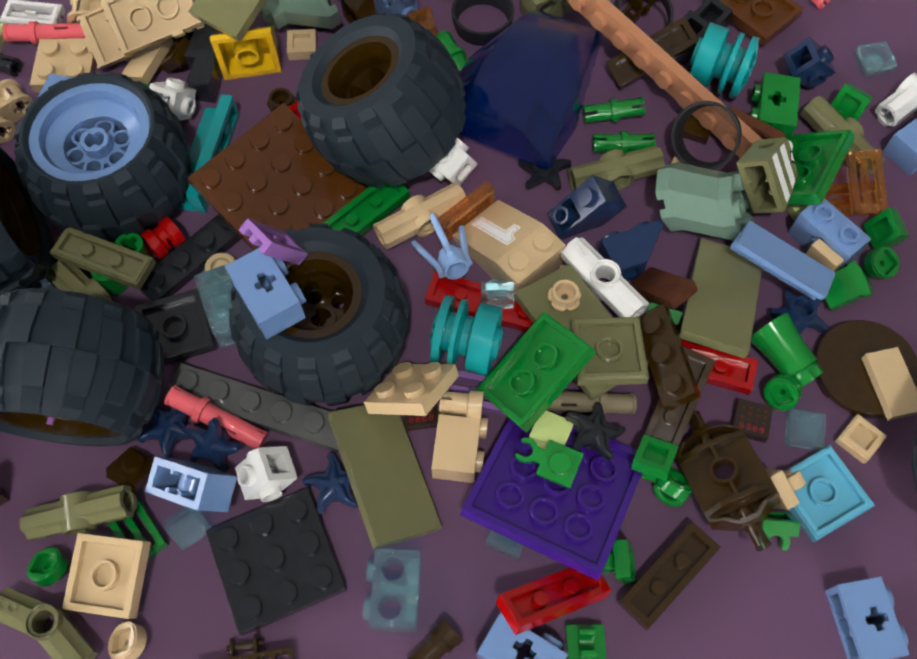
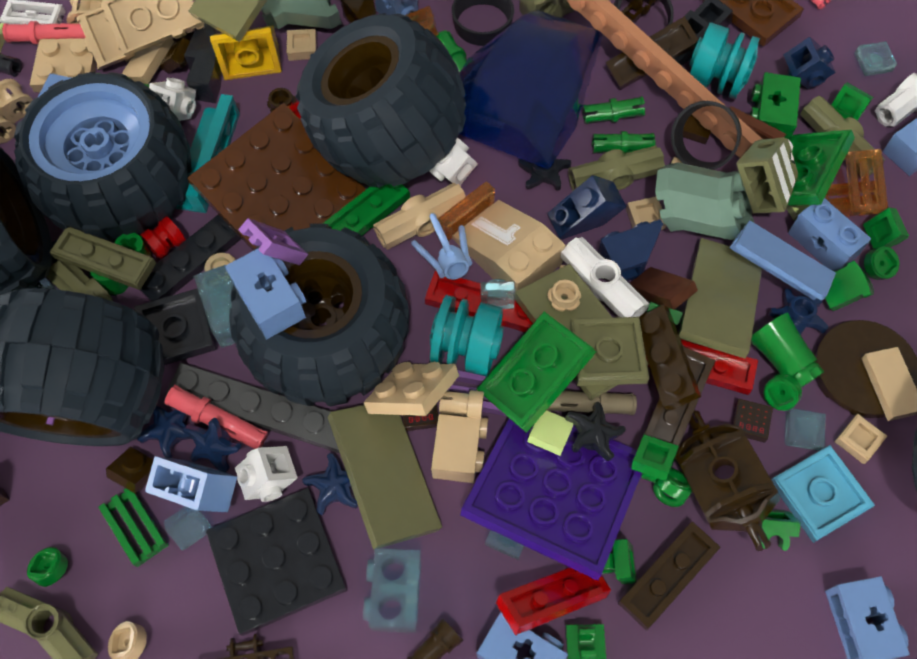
(78, 513): olive piece -> none
(106, 576): tan plate -> none
(555, 463): green plate -> none
(644, 210): none -> tan tile
(786, 484): tan tile -> none
(825, 255): tan tile -> none

